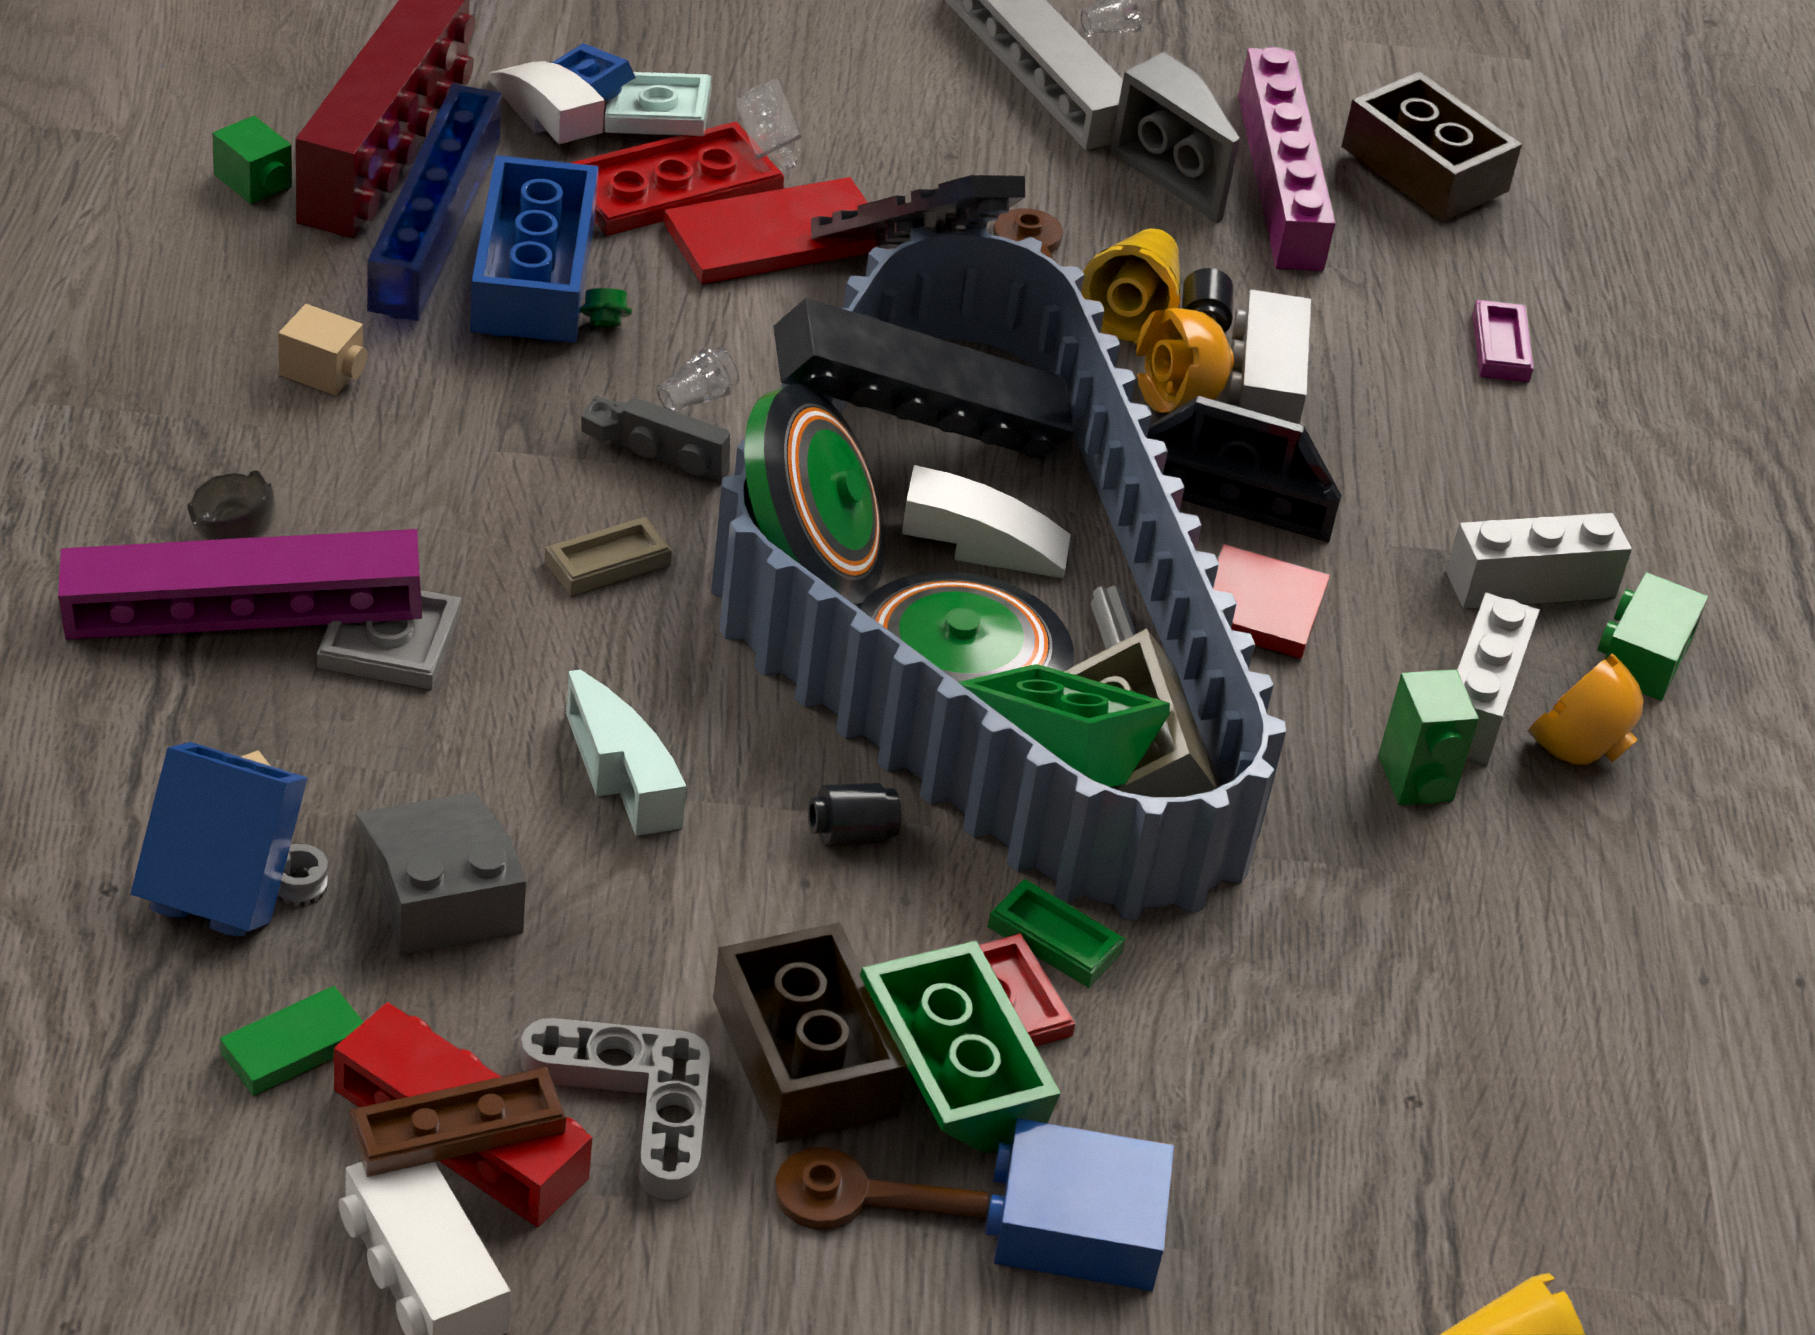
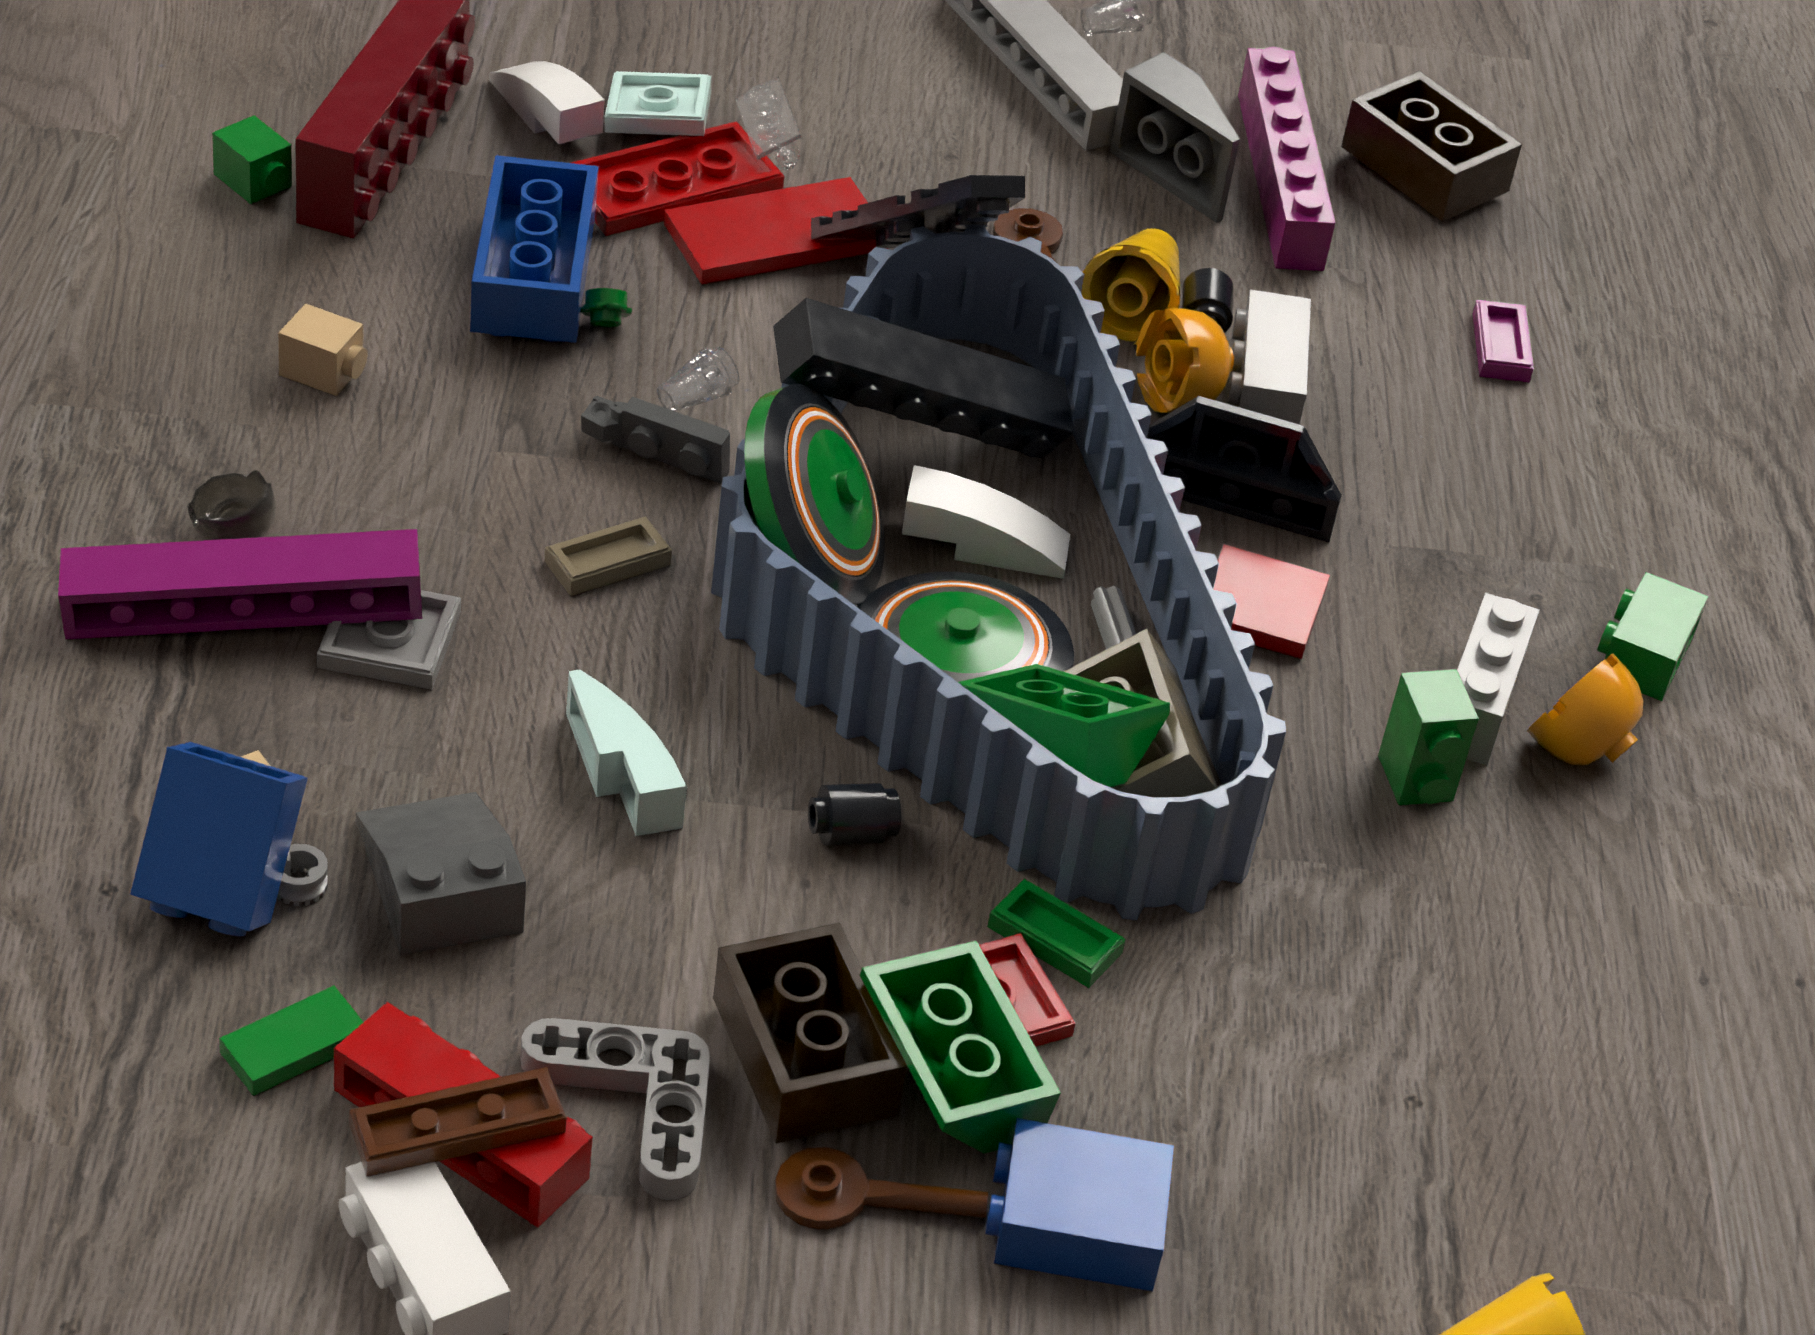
(433, 203): clear blue brick -> none
(599, 69): blue plate -> none
(1539, 559): light grey brick -> none

